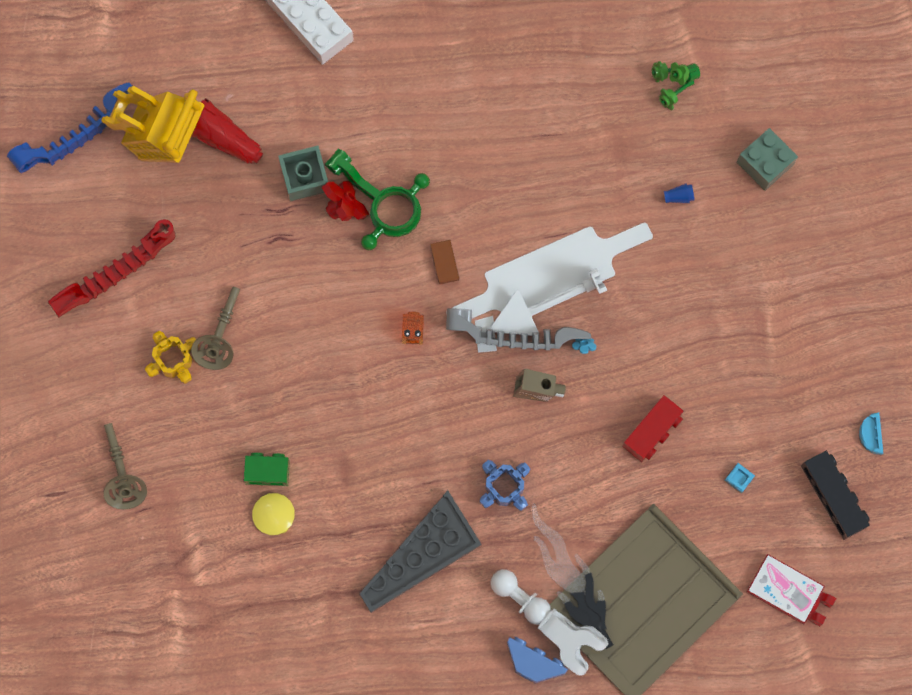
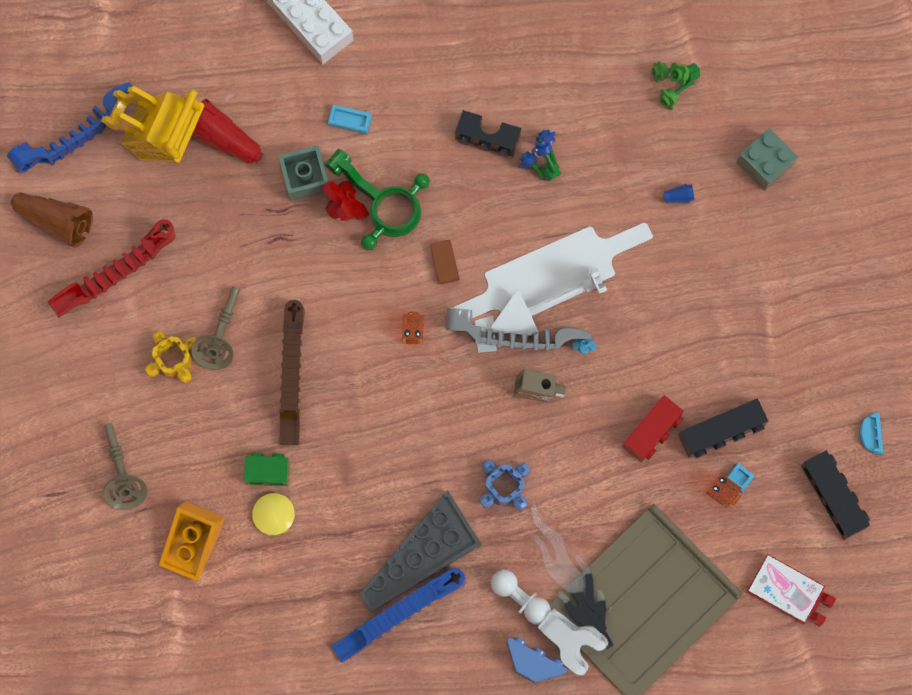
(60, 219): none -> dark orange cone
(191, 540): none -> light orange slope
(290, 374): none -> reddish brown piece
(349, 119): none -> medium azure tile
(393, 616): none -> blue piece
(502, 142): none -> black arch
(542, 147): none -> plant
(723, 428): none -> black brick
(724, 491): none -> clear orange brick

